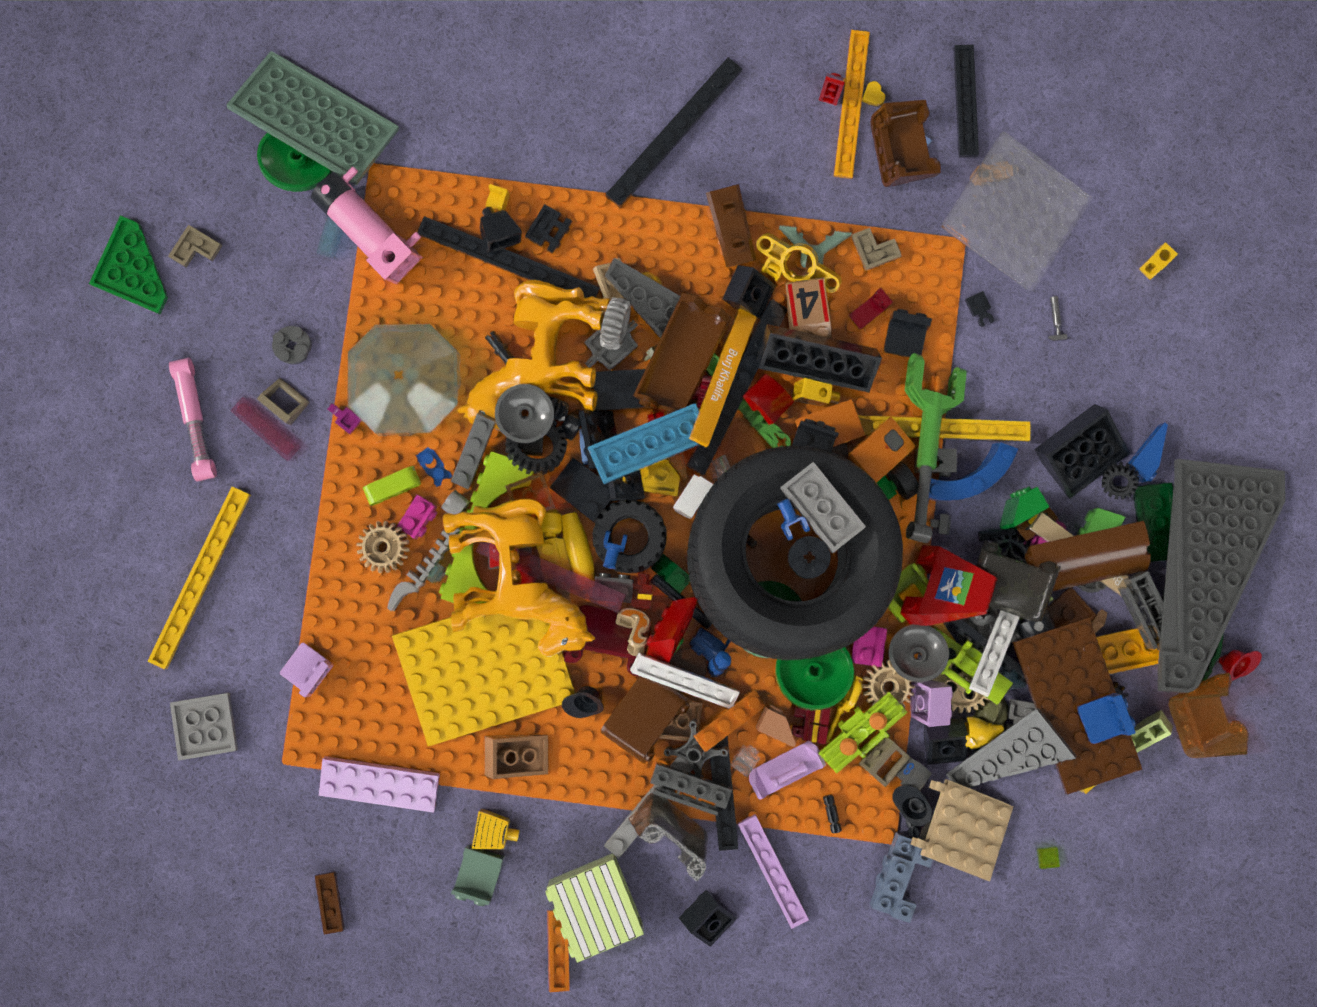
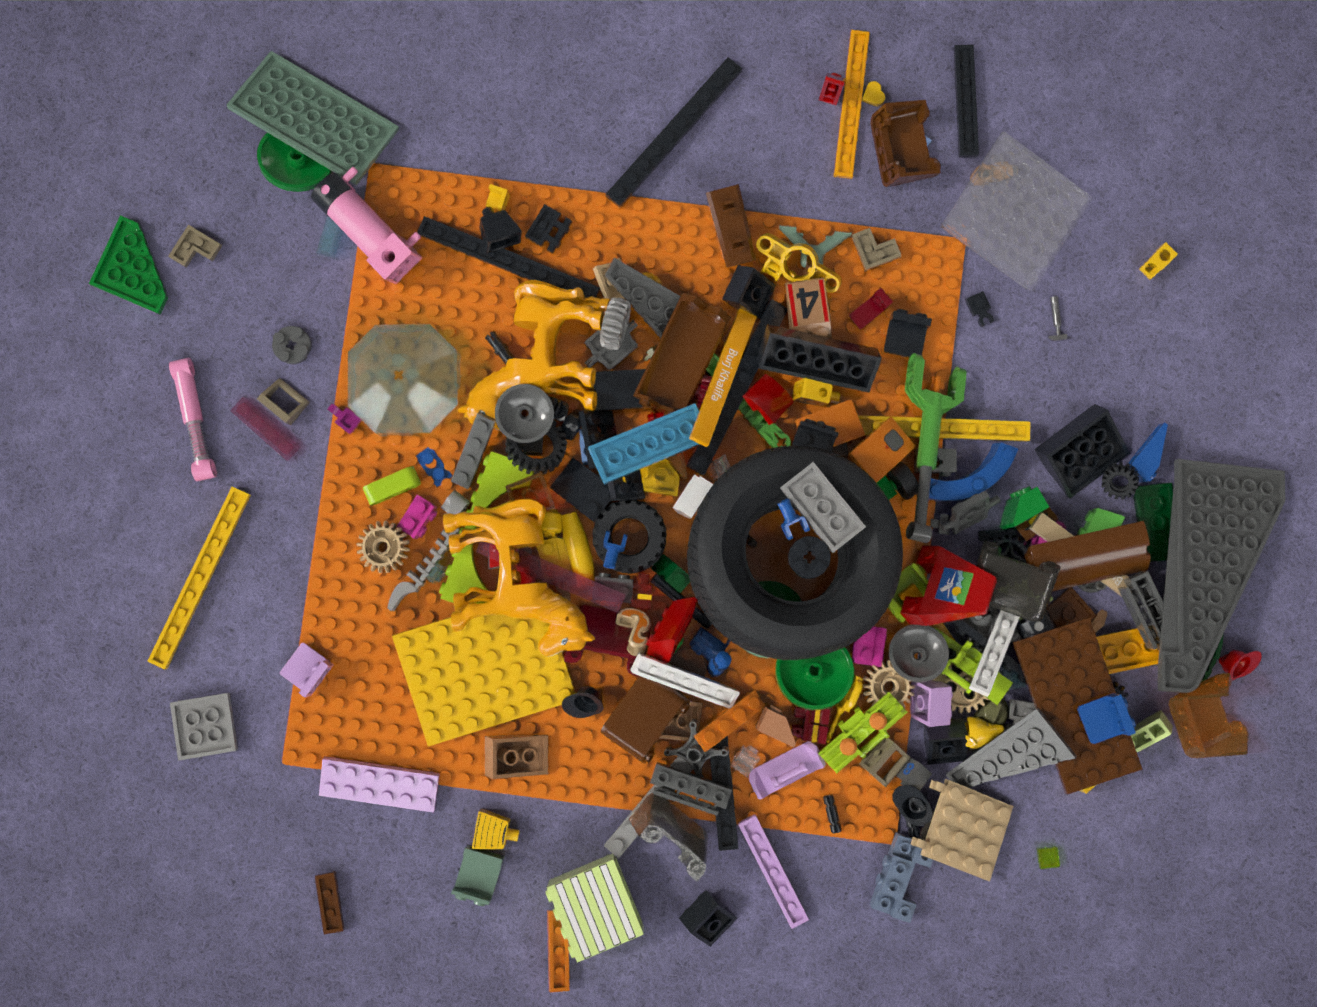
(970, 512): none -> dark grey plate

